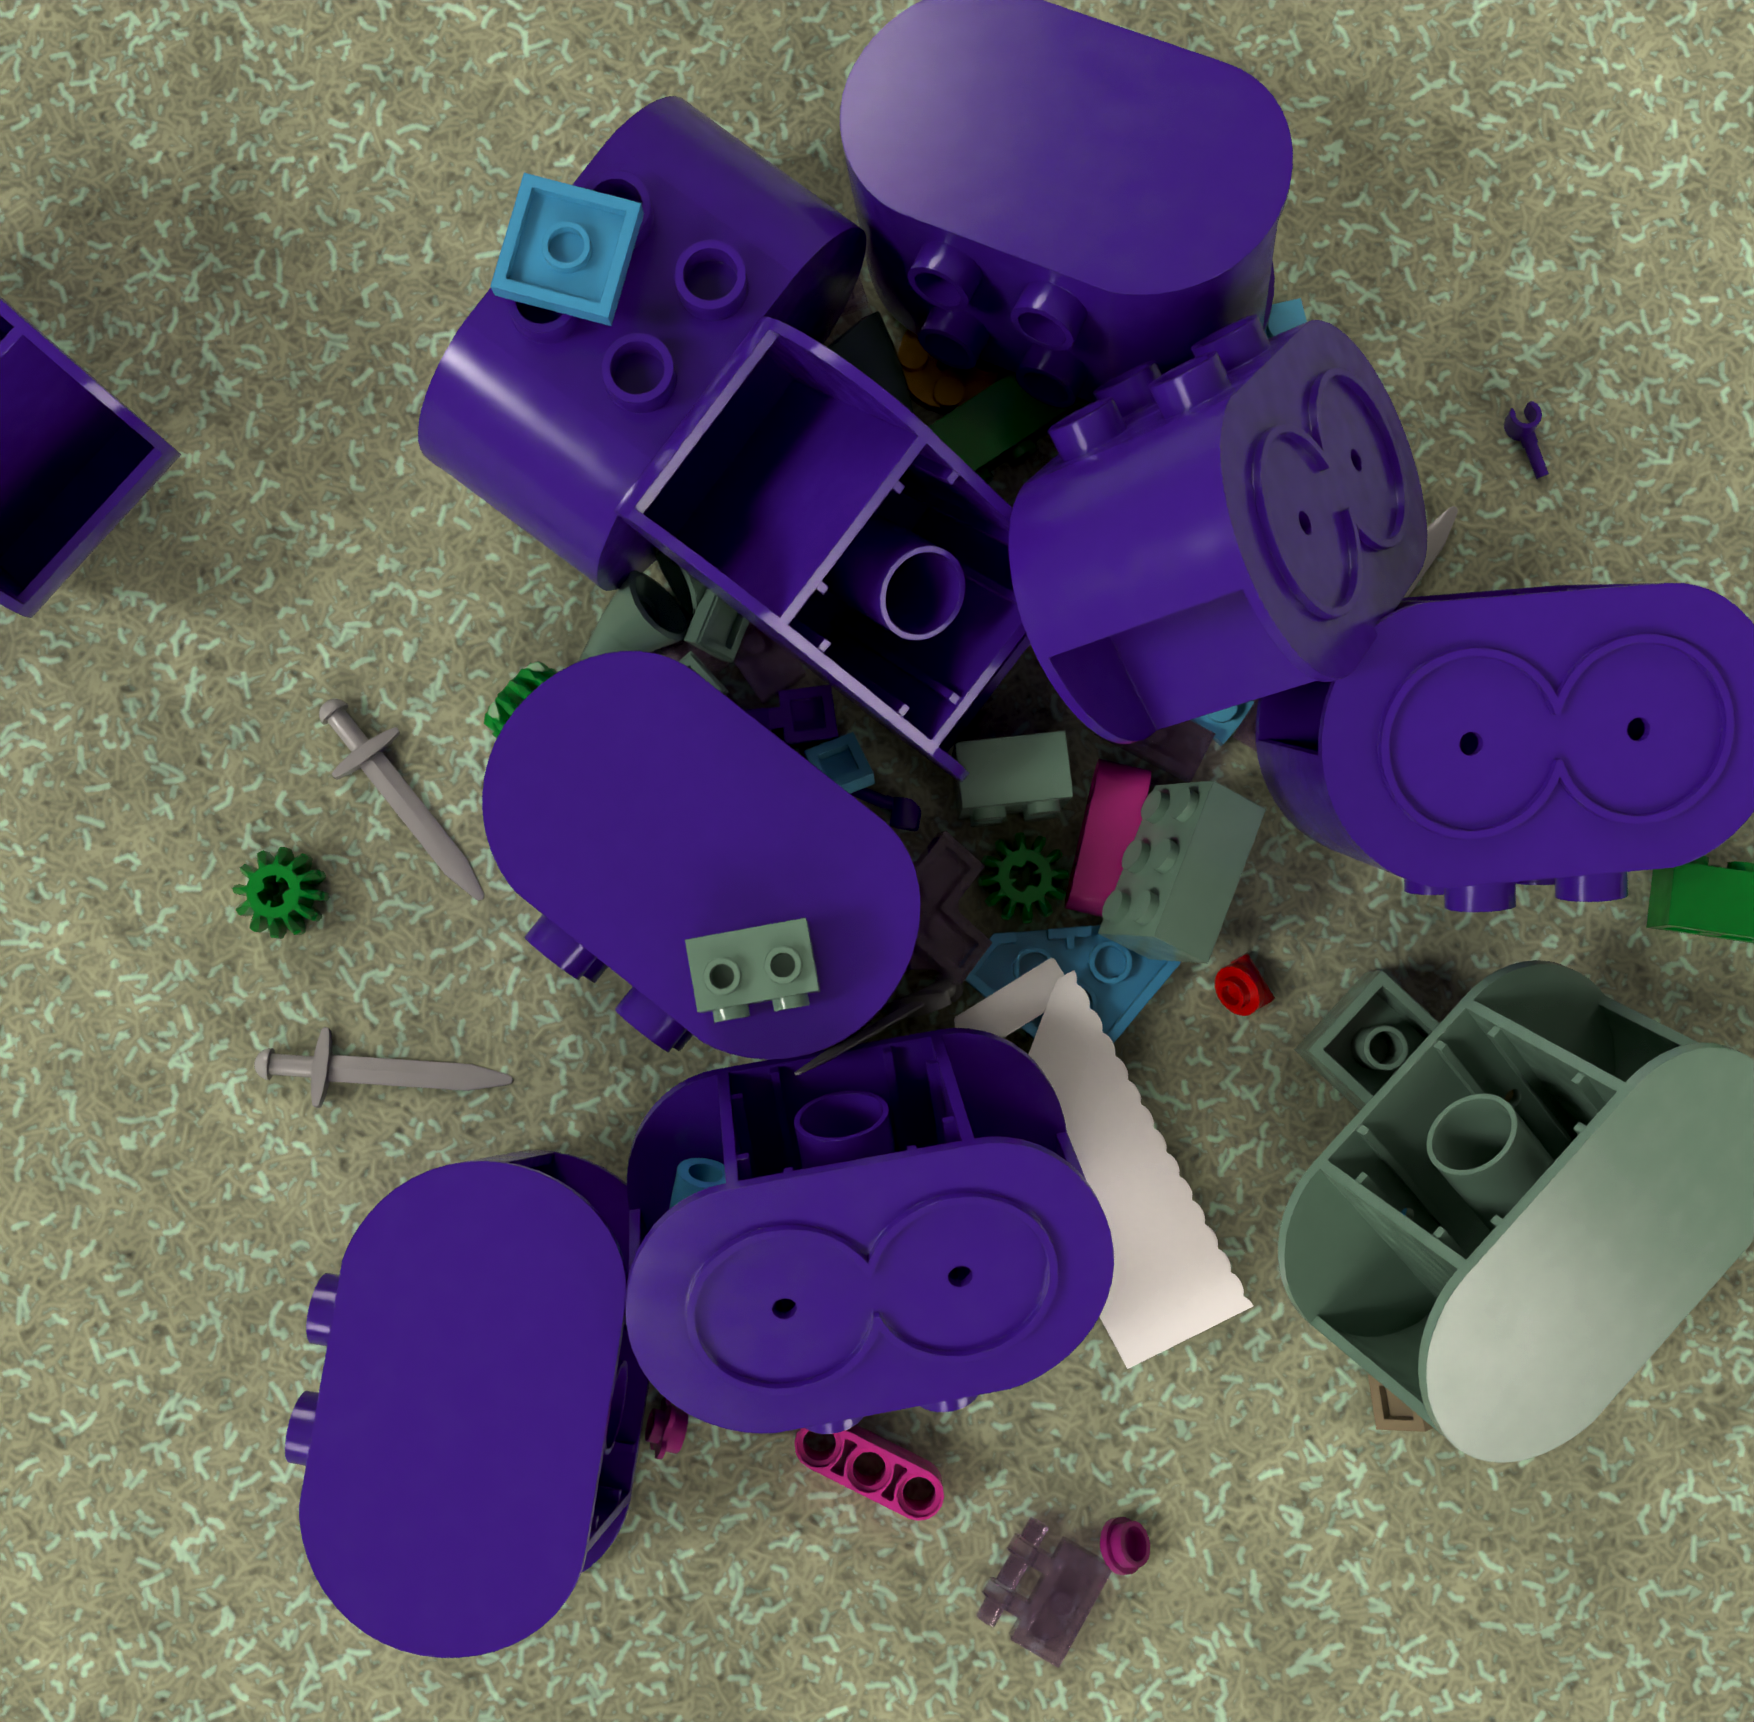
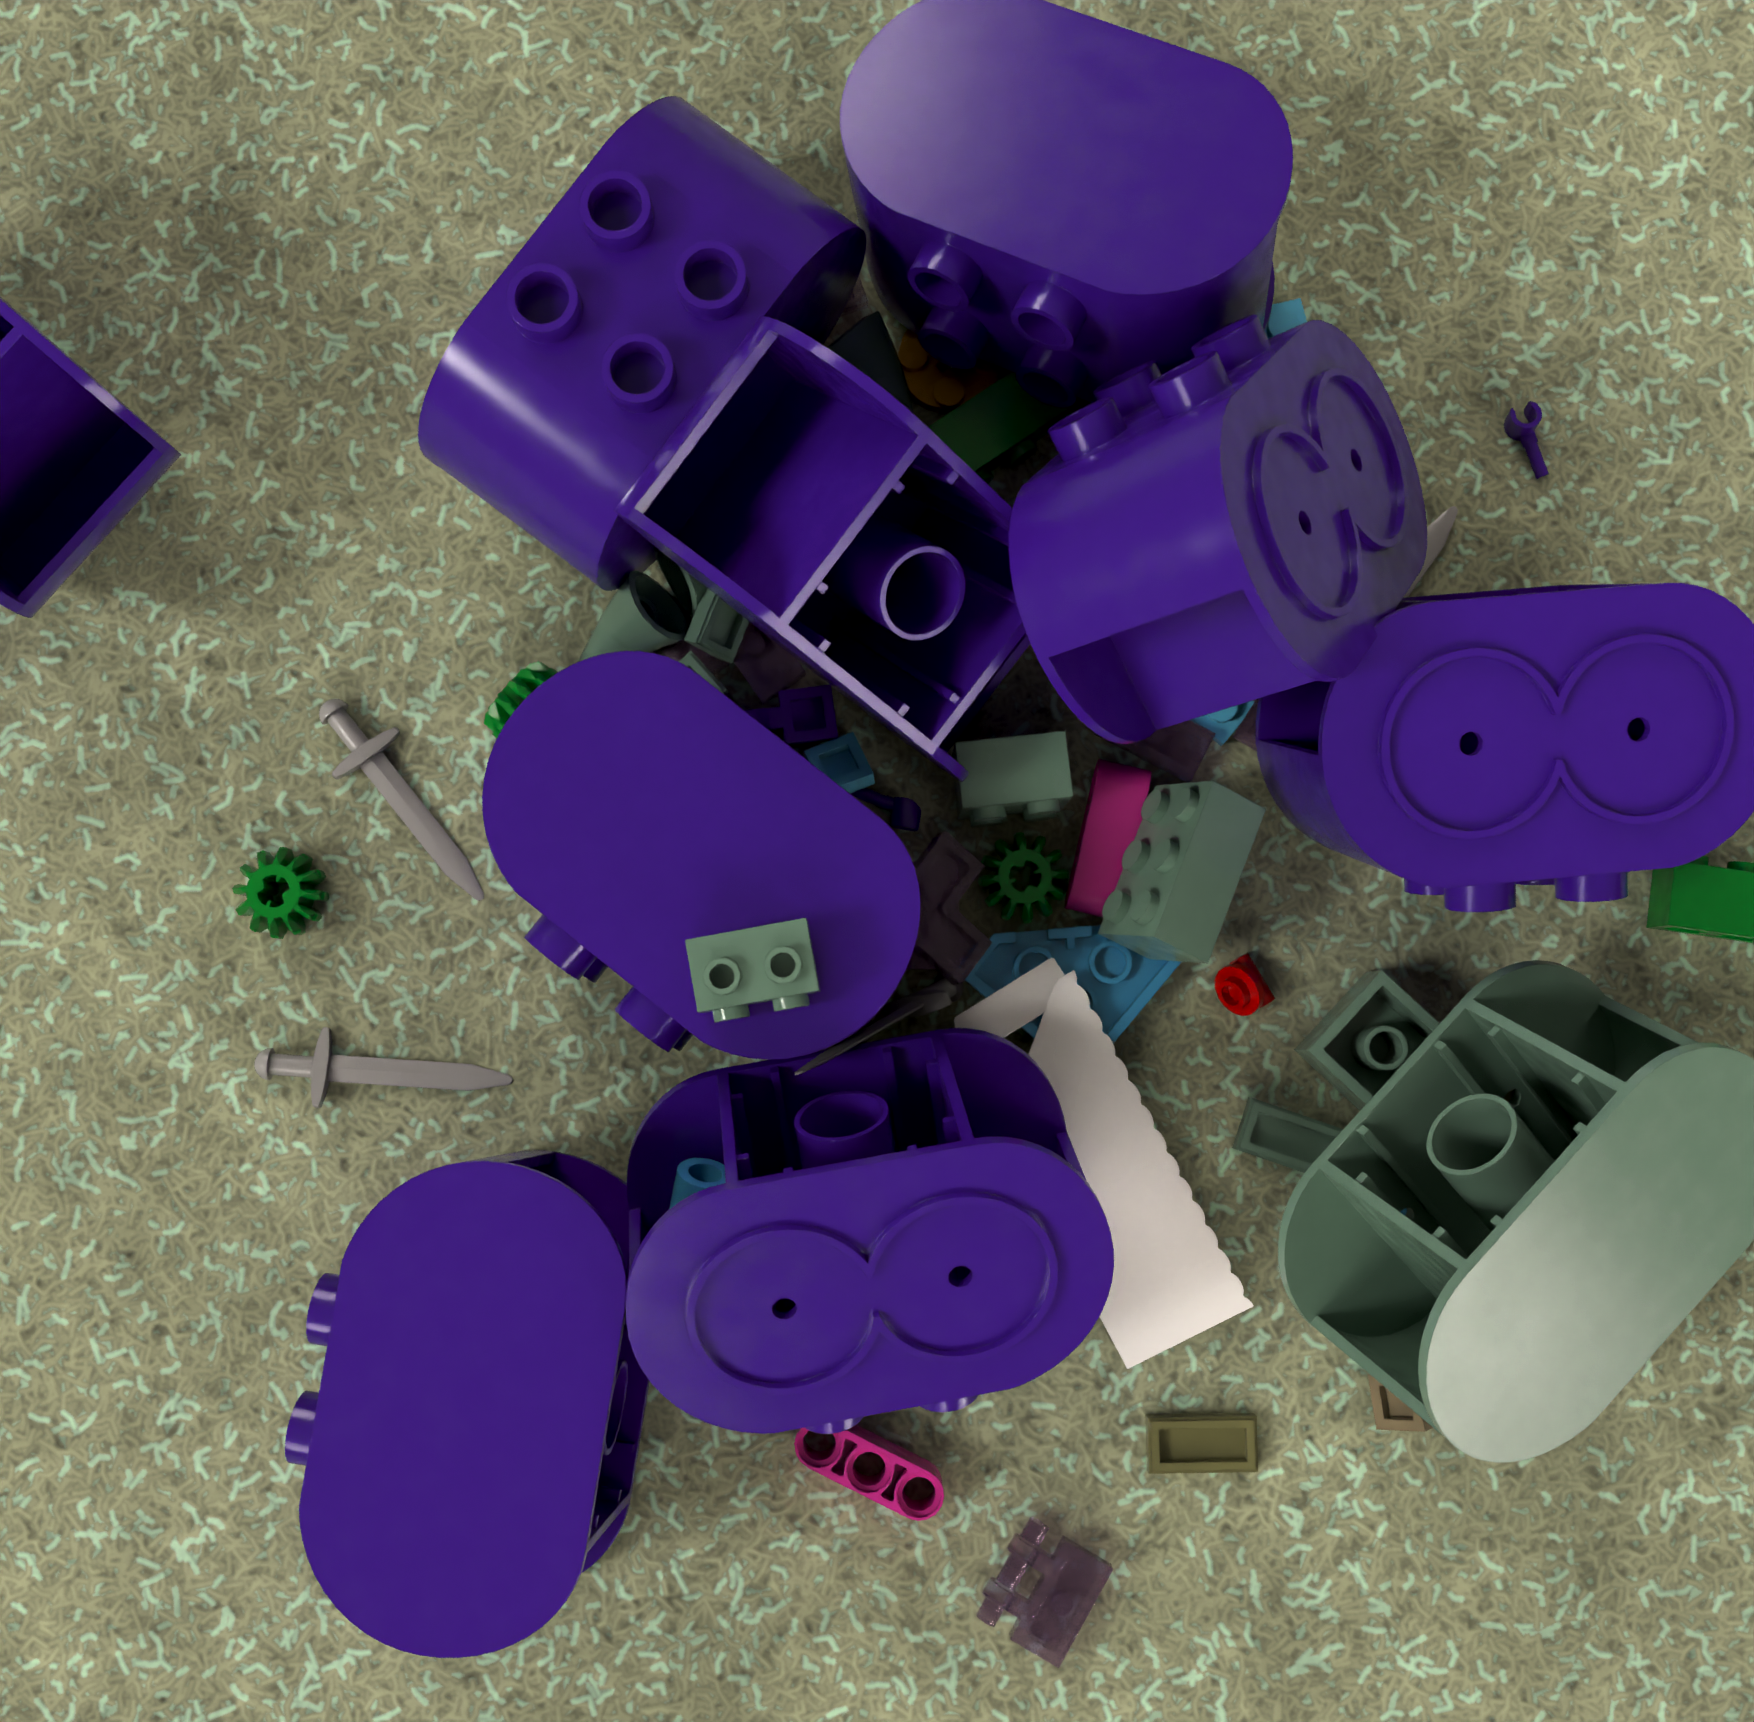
(567, 249): dark azure plate -> none
(666, 1429): magenta plate -> none
(1124, 1545): magenta plate -> none
(1201, 1443): none -> olive tile
(1282, 1135): none -> sand green tile

